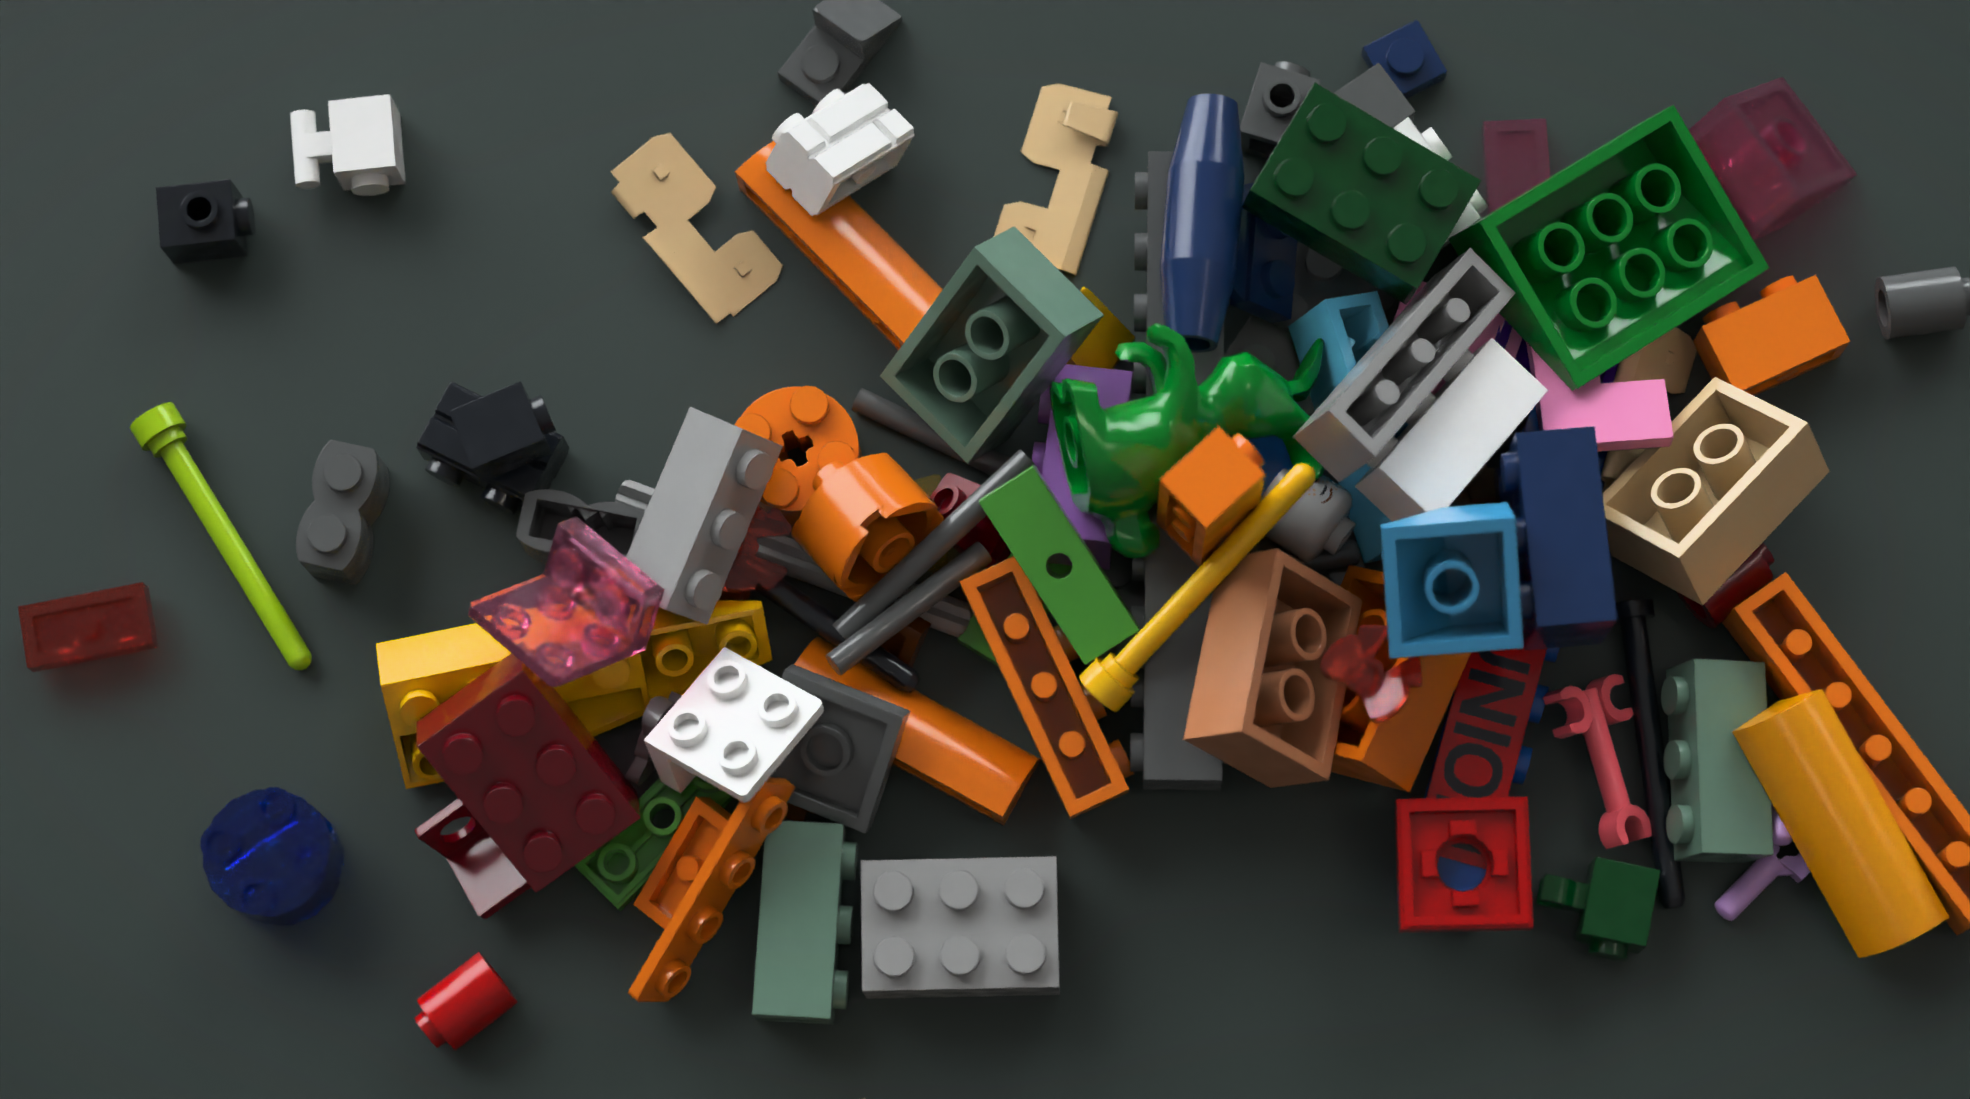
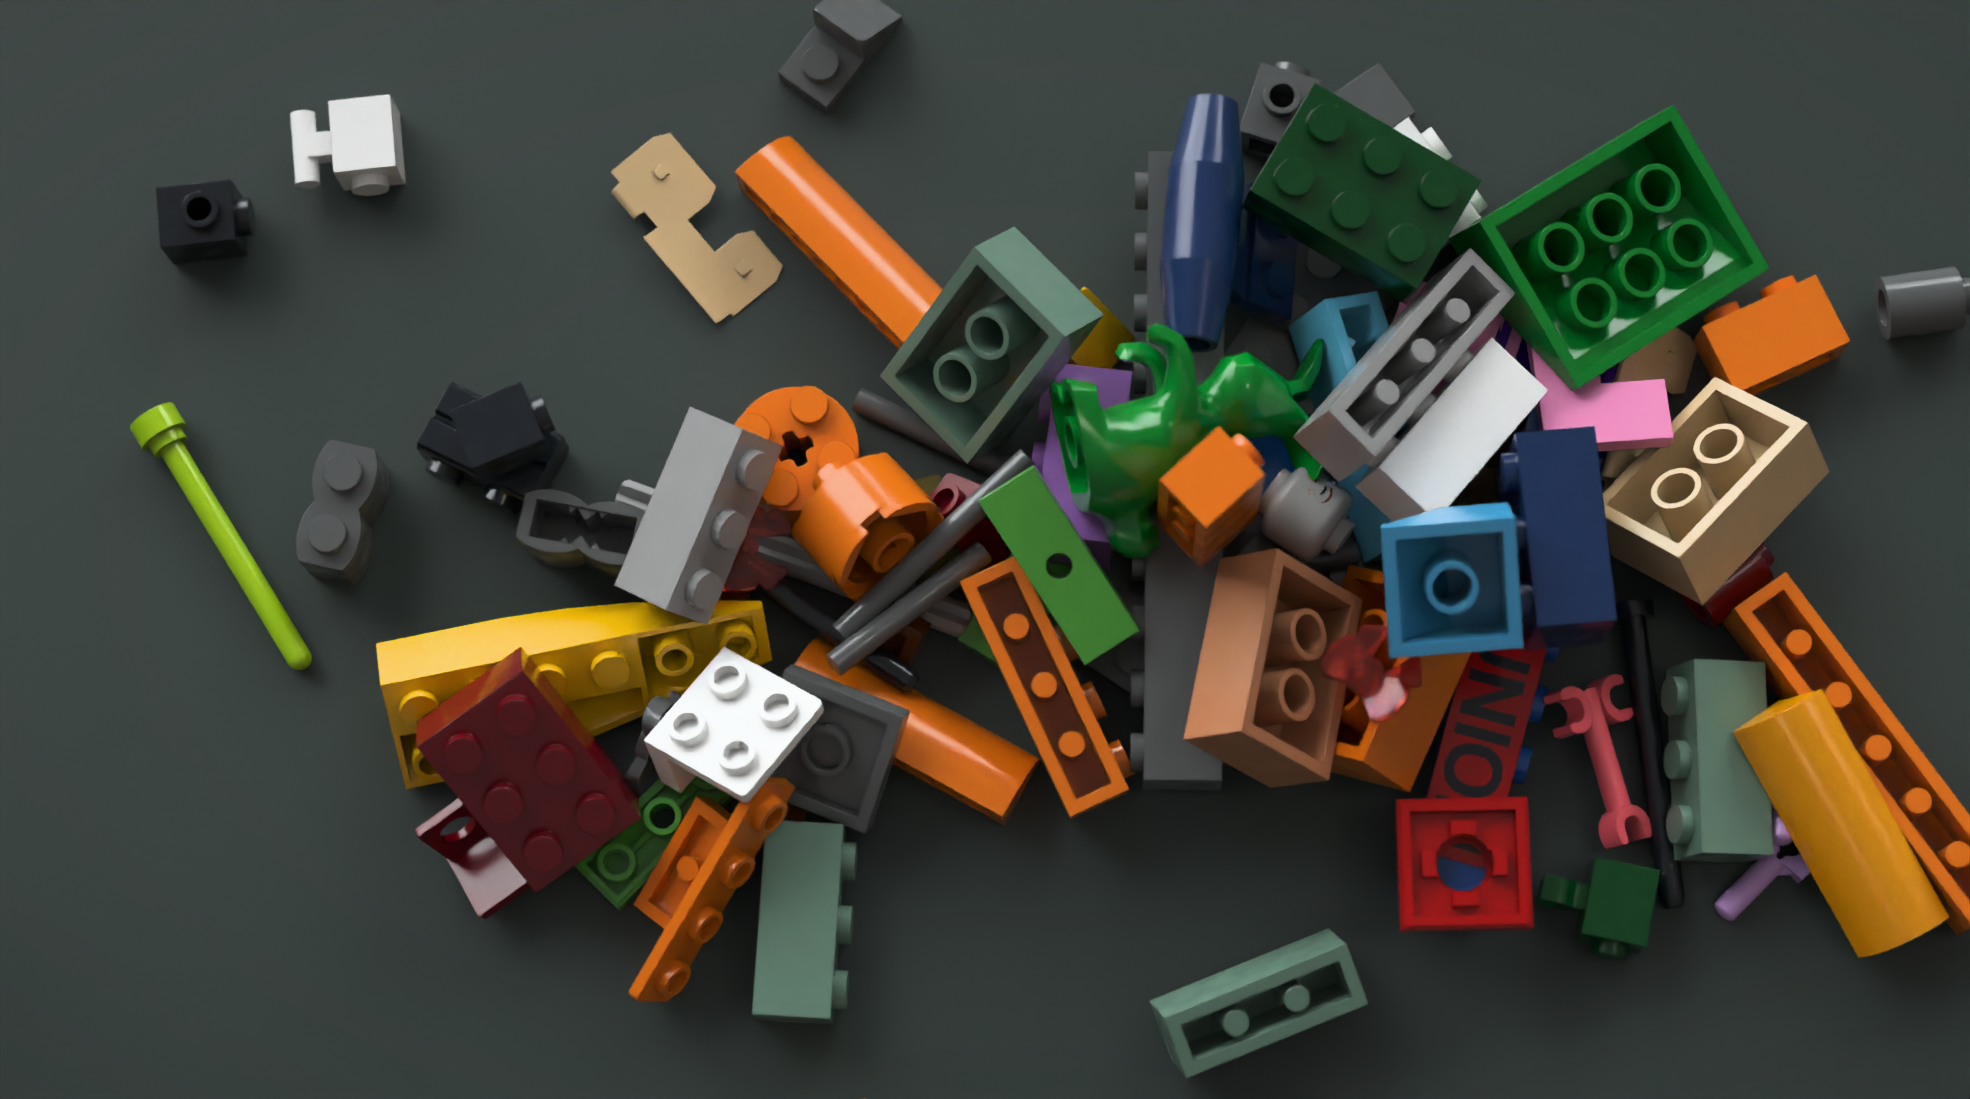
(87, 627): clear red plate -> none
(272, 857): clear blue brick -> none
(464, 1003): red brick -> none
(578, 613): clear pink bracket -> none
(838, 147): white brick -> none
(960, 927): light grey brick -> none
(1064, 137): tan piece -> none
(1114, 676): yellow piece -> none
(1258, 1002): none -> sand green brick
(1407, 58): dark blue plate -> none
(1513, 158): clear pink tile -> none
(1770, 156): clear pink slope -> none

